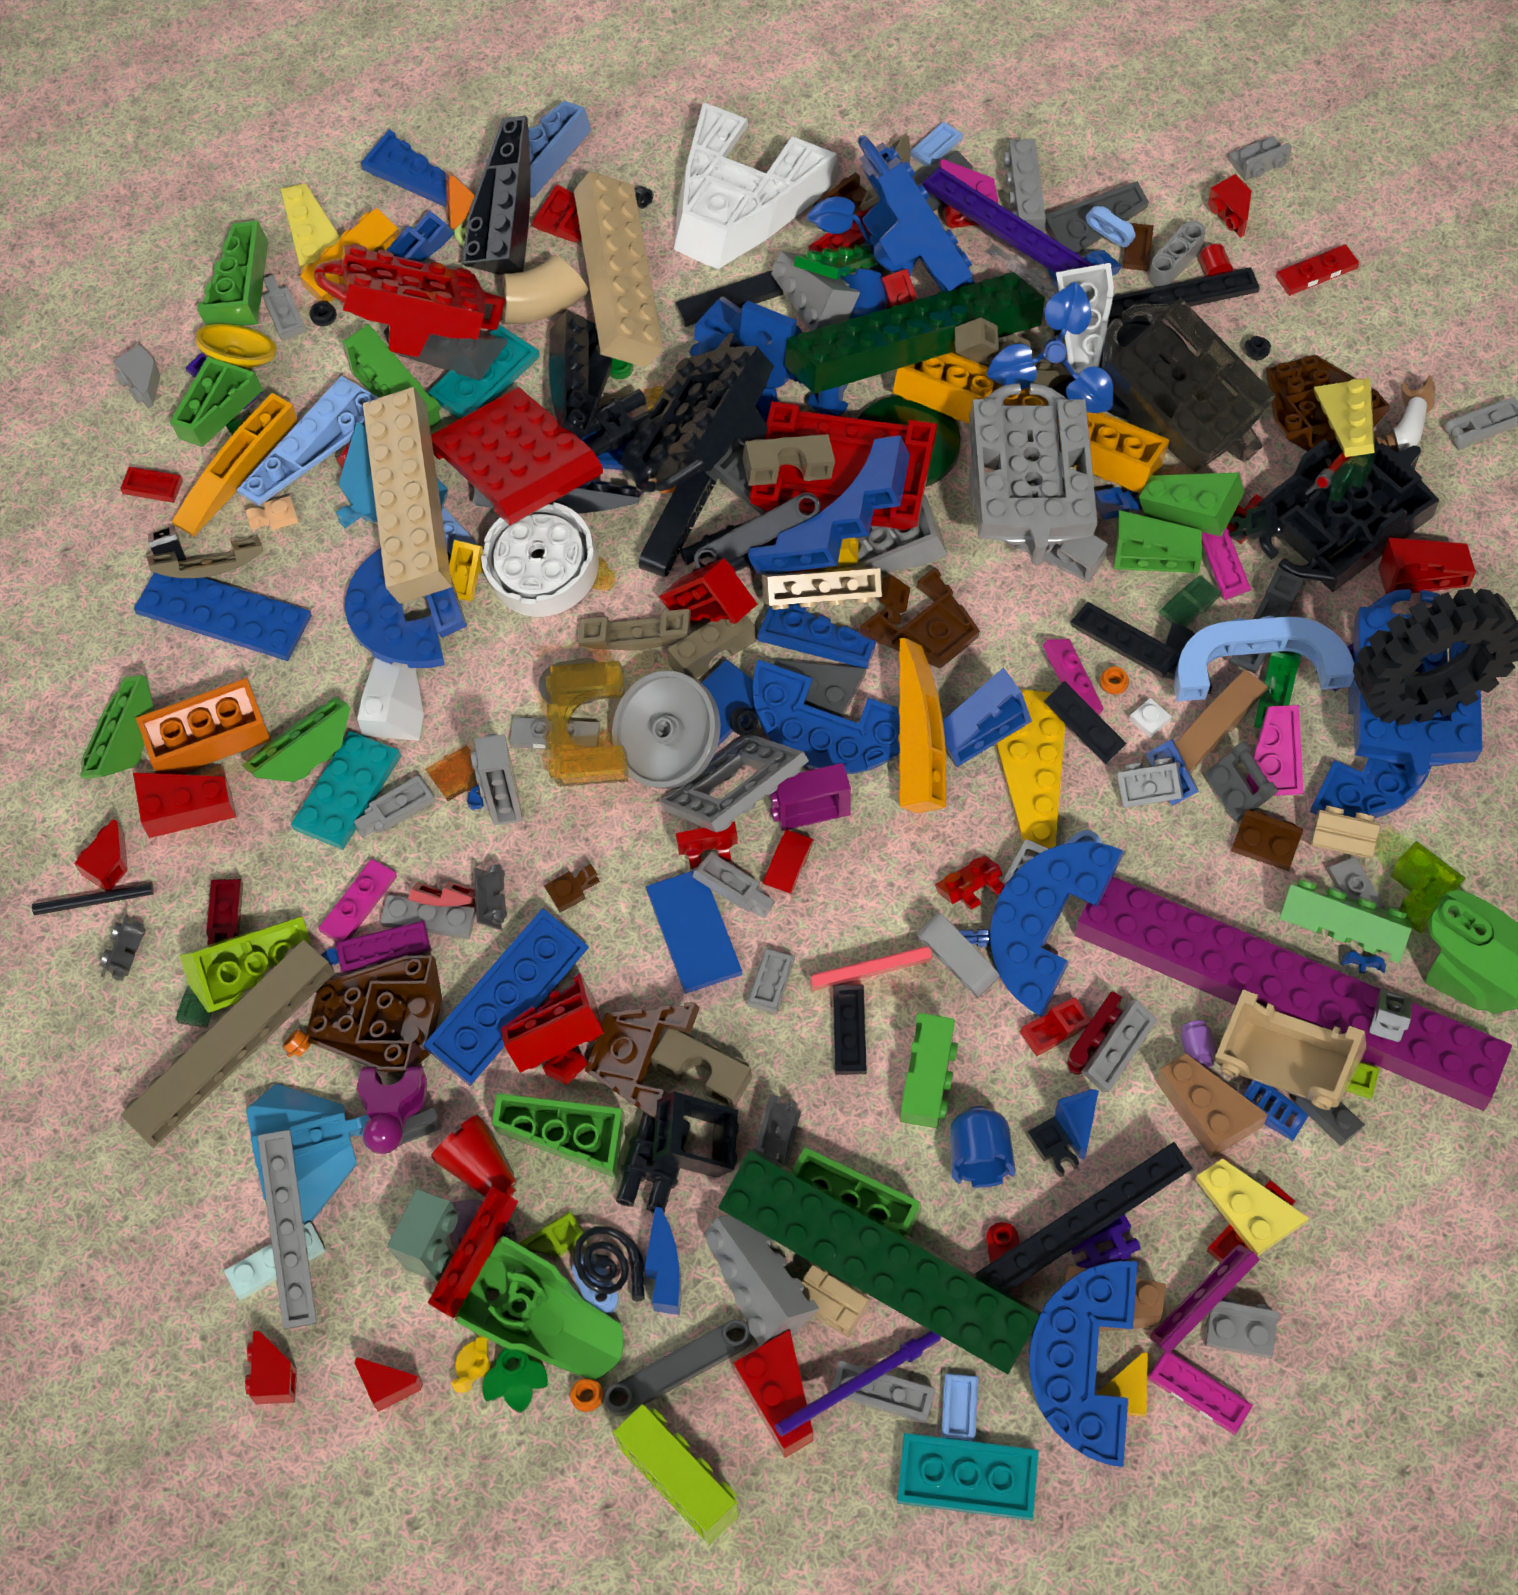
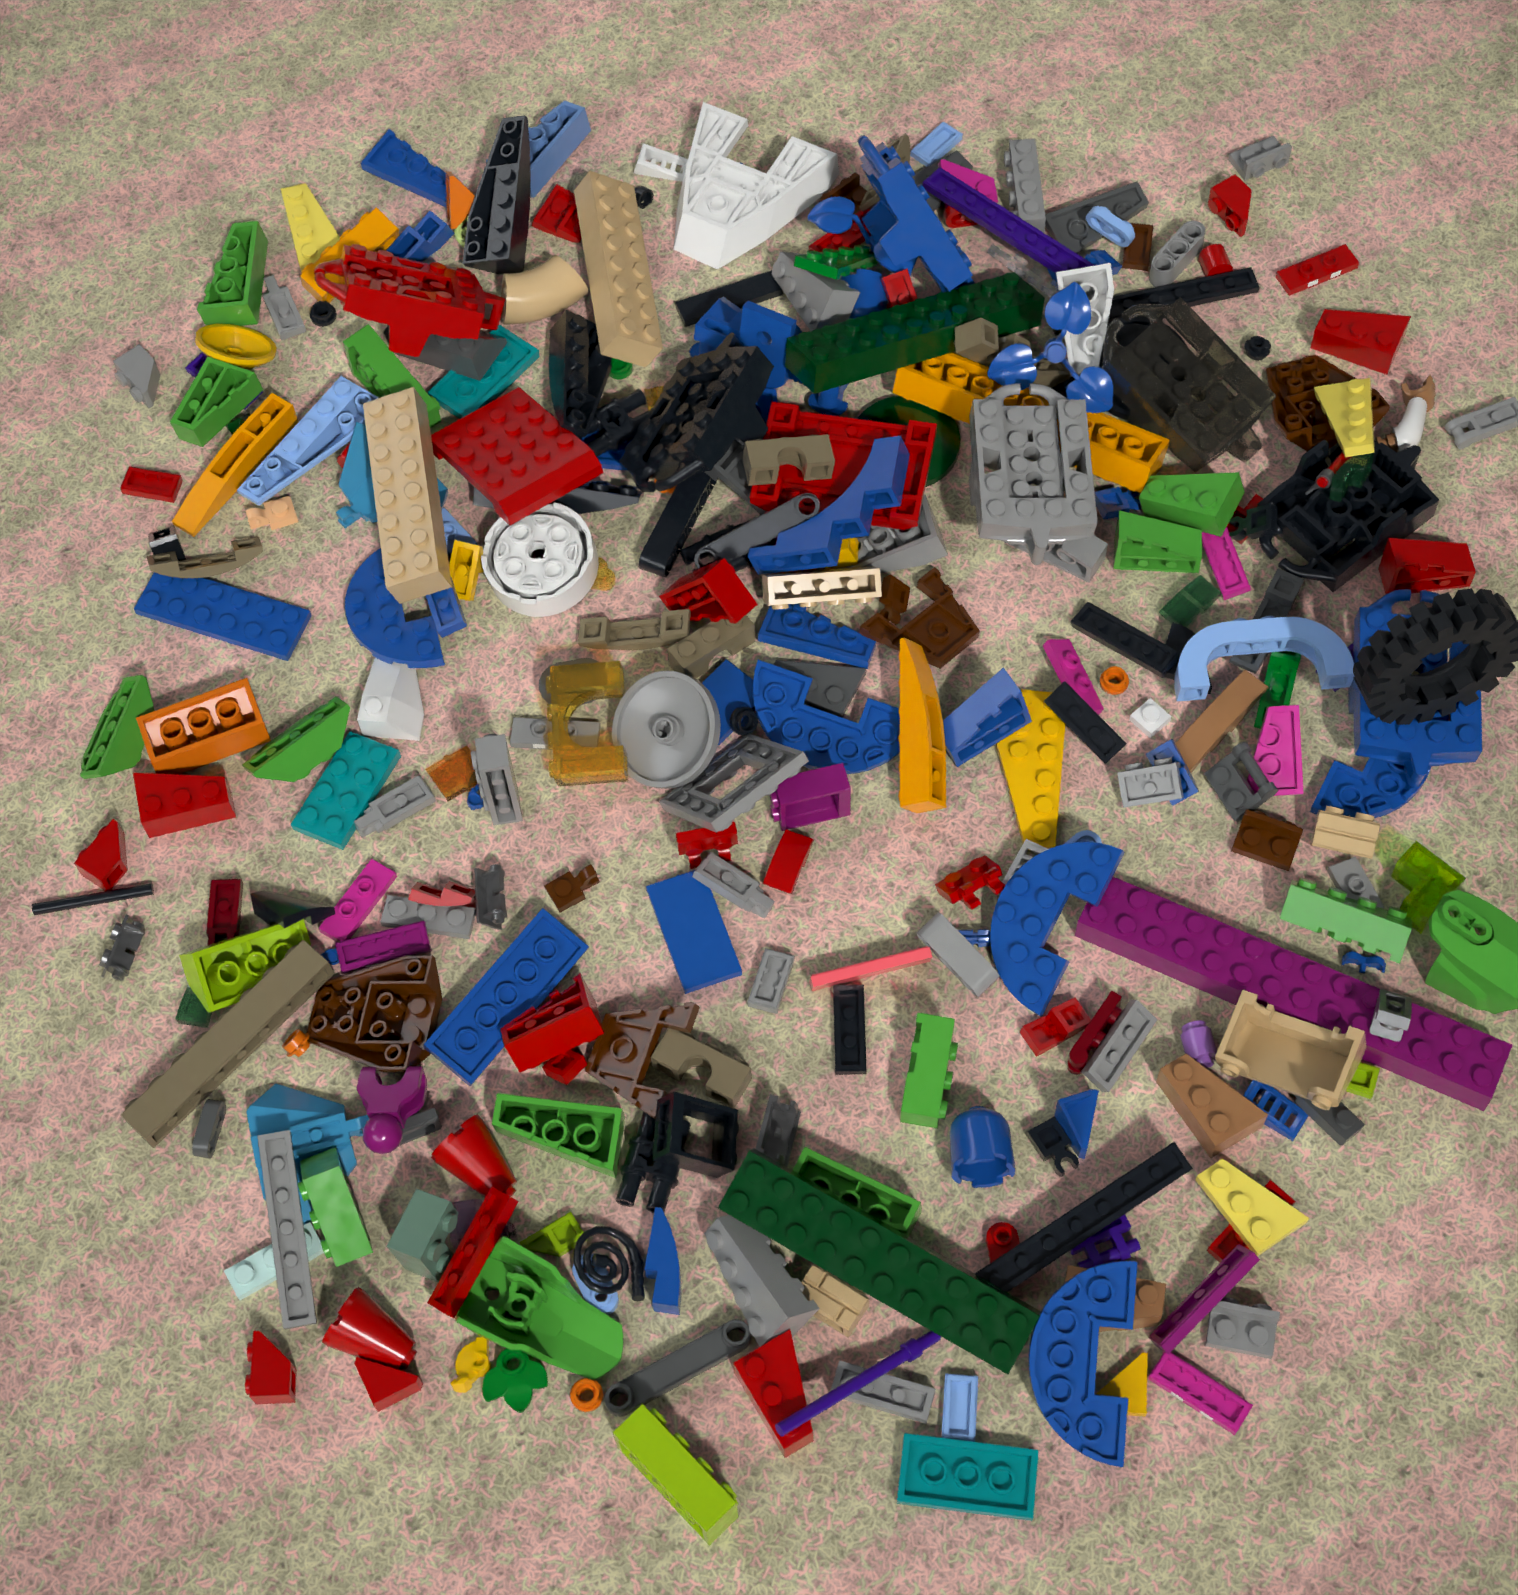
(209, 1128): none -> dark grey beam
(288, 910): none -> black slope
(334, 1208): none -> bright green wedge
(369, 1333): none -> red cone
(651, 169): none -> white slope
(1361, 337): none -> red wedge

